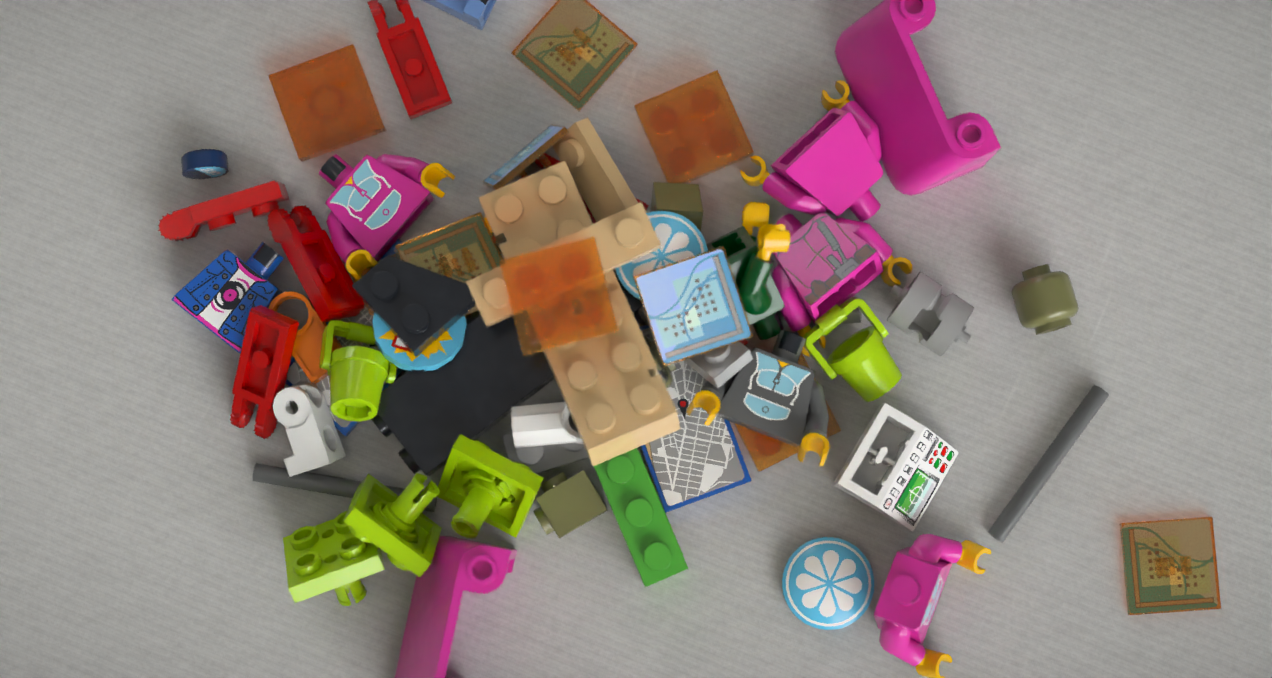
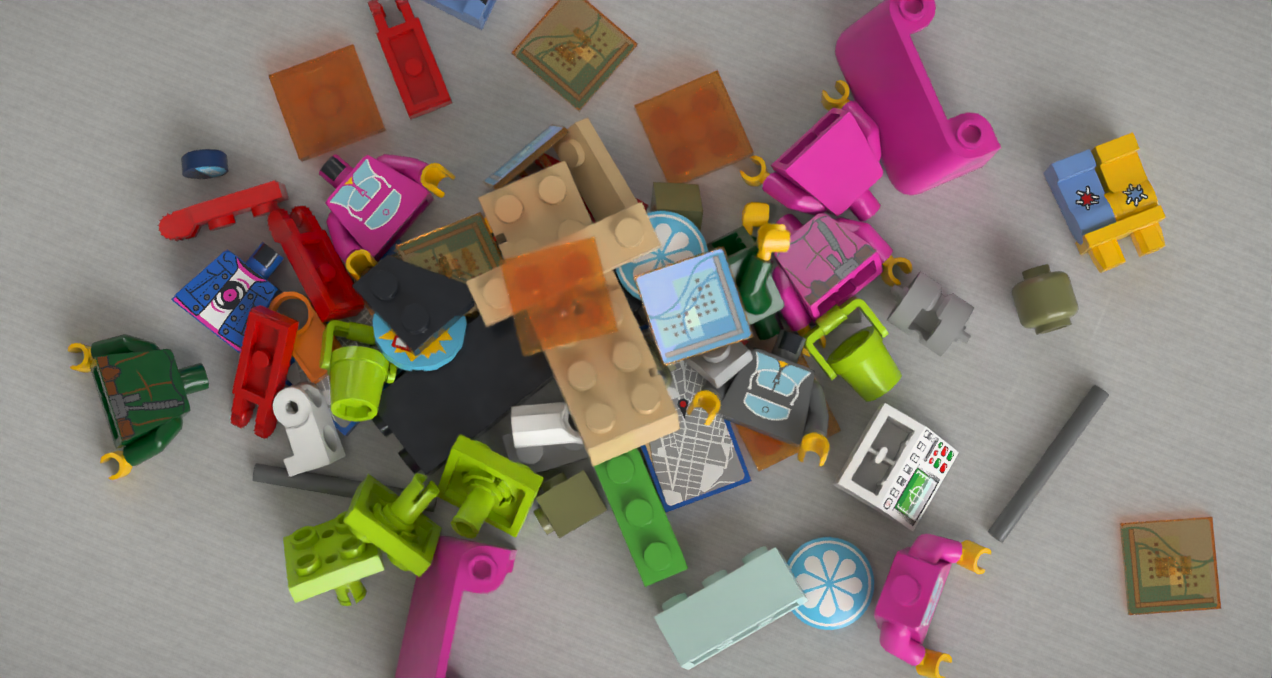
(139, 395): none -> dark green torso
(730, 607): none -> light aqua brick
(1108, 199): none -> yellow hips

